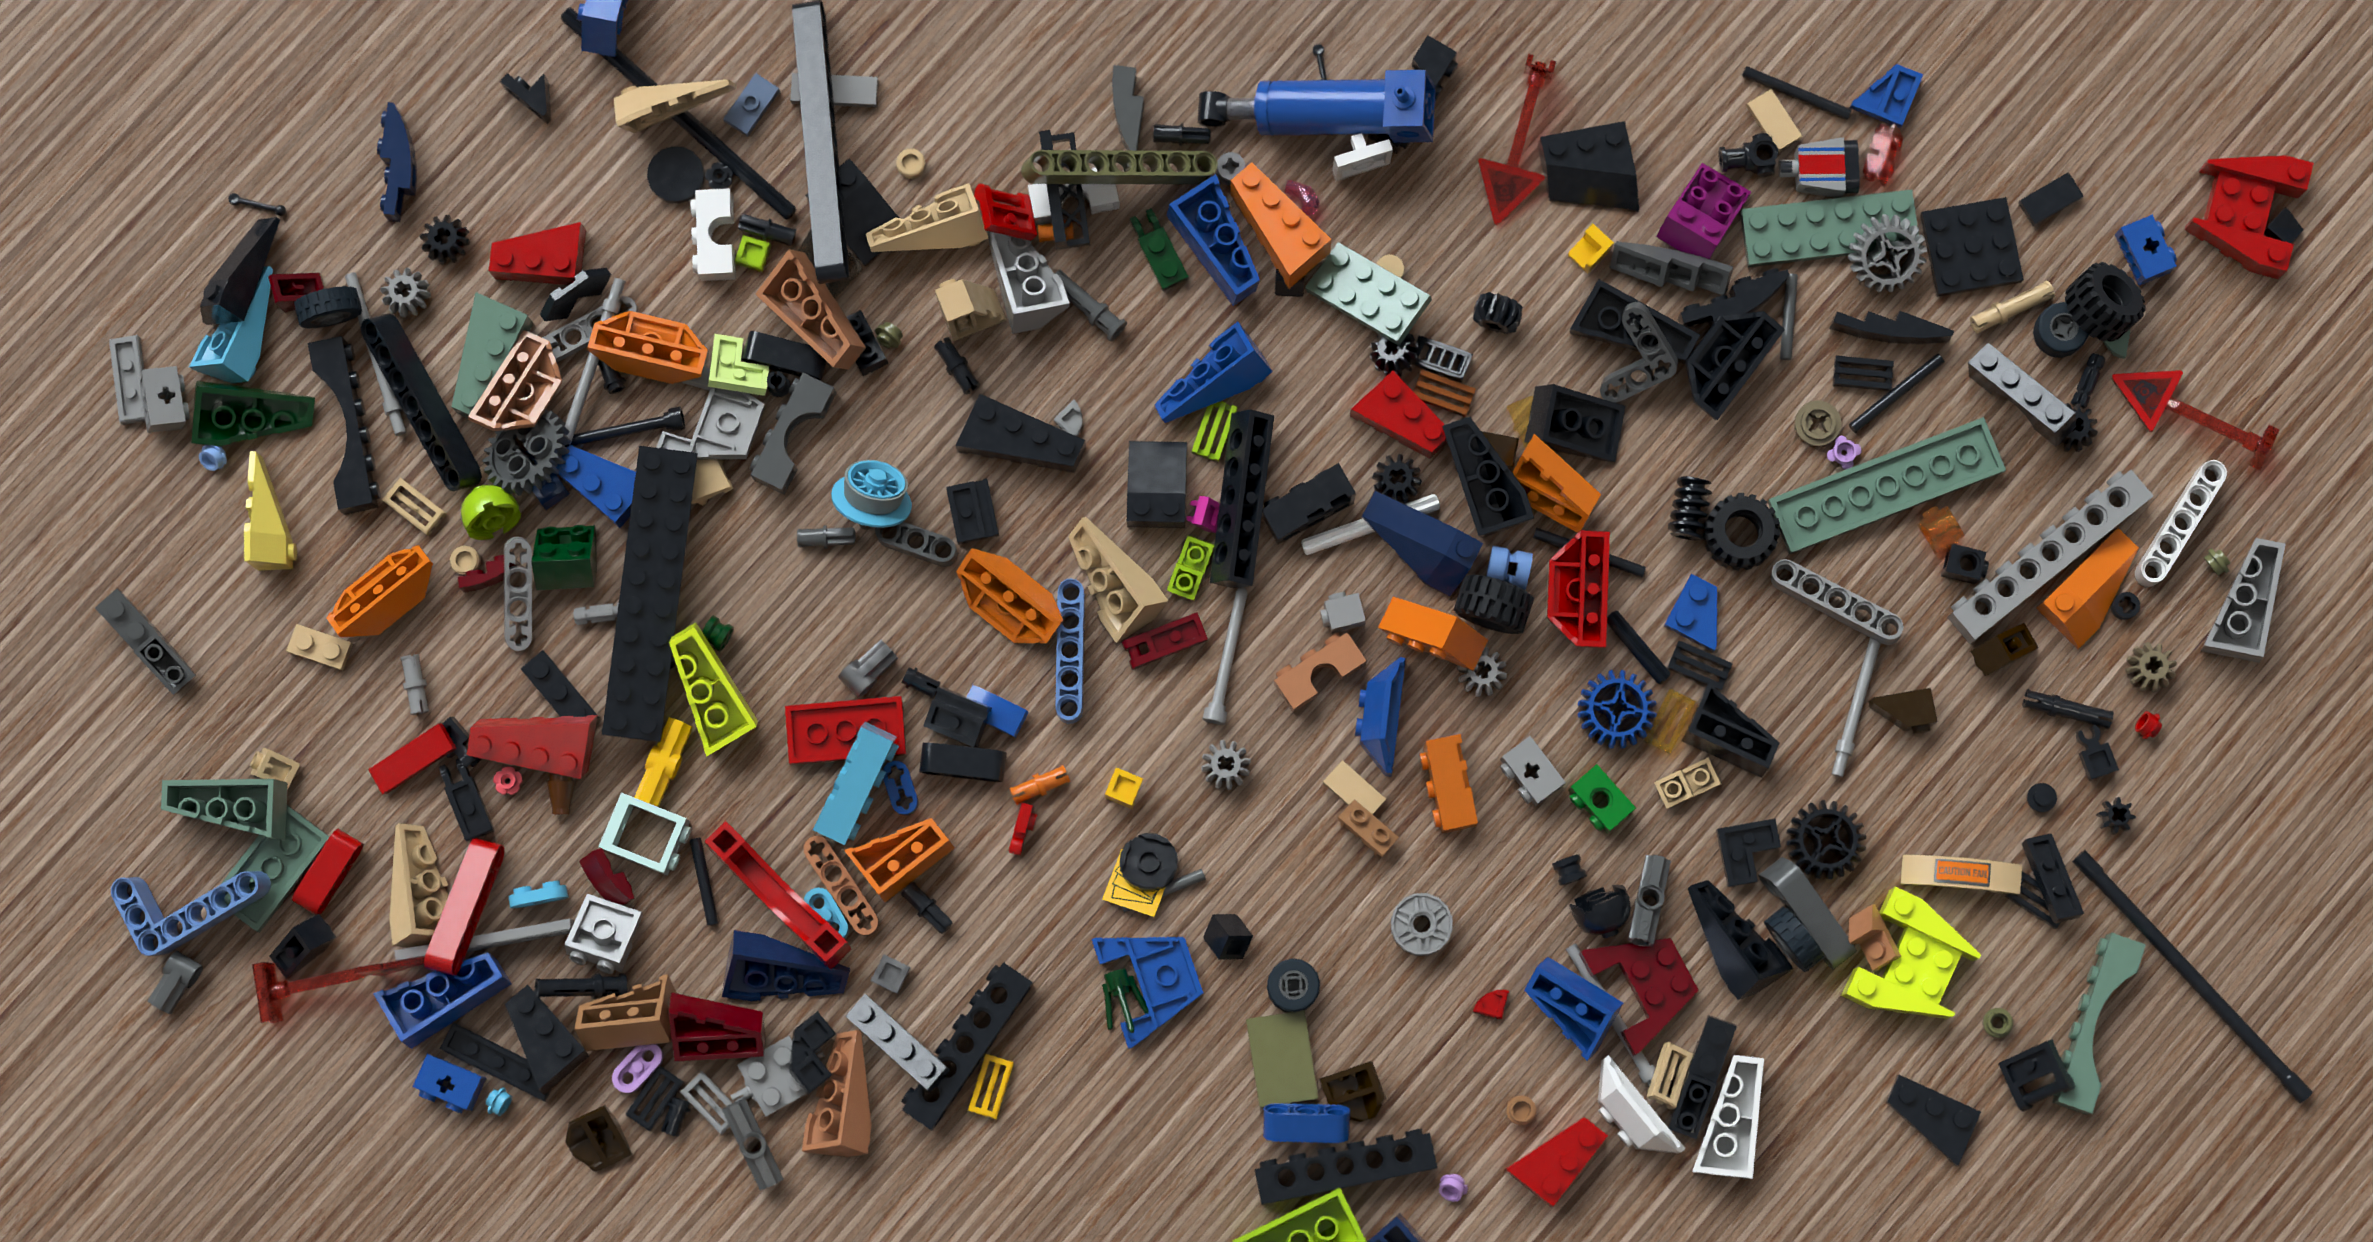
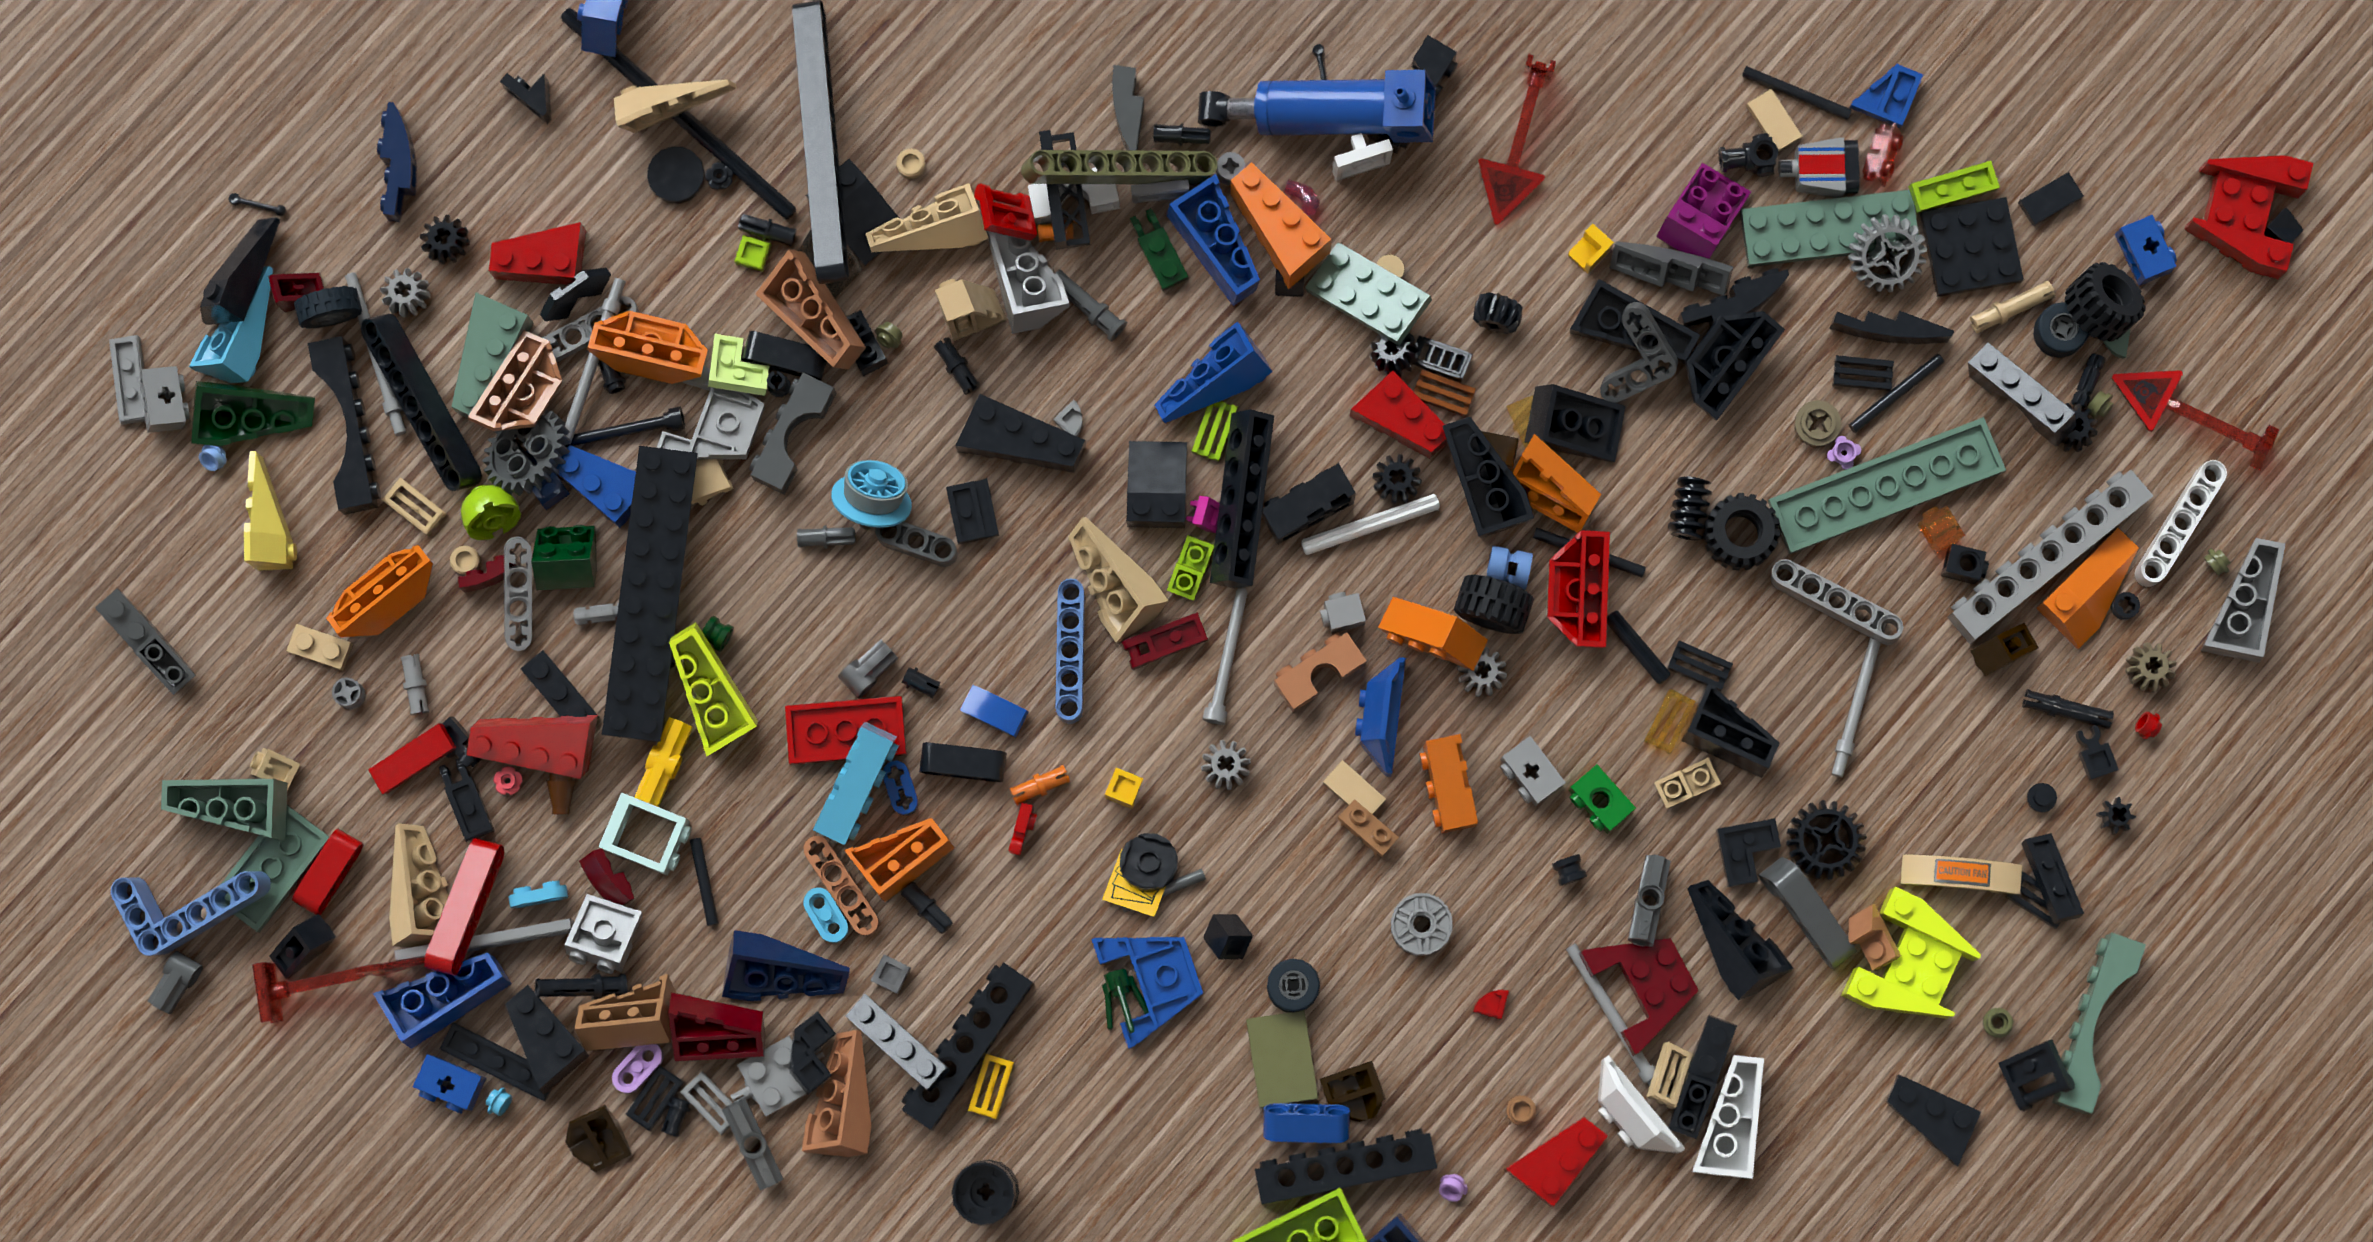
(343, 690): none -> flat silver wheel
(711, 210): white arch -> none
(751, 104): sand blue plate -> none
(777, 895): red arch -> none
(847, 90): light grey tile -> none
(957, 717): black plate -> none
(972, 1203): none -> black wheel
(1008, 598): orange wedge -> none
(1159, 191): none -> light grey tile
(1430, 547): dark blue wedge -> none
(1574, 1004): blue wedge -> none
(1590, 167): black wedge -> none
(1602, 911): black cylinder -> none
(1604, 708): blue gear -> none
(1696, 613): blue wing -> none
(1789, 317): dark grey bar -> none
(1794, 939): black wheel -> none
(1908, 709): dark brown slope -> none
(1954, 186): none -> lime plate
(2100, 404): none -> olive plate
(2288, 1078): black piece -> none

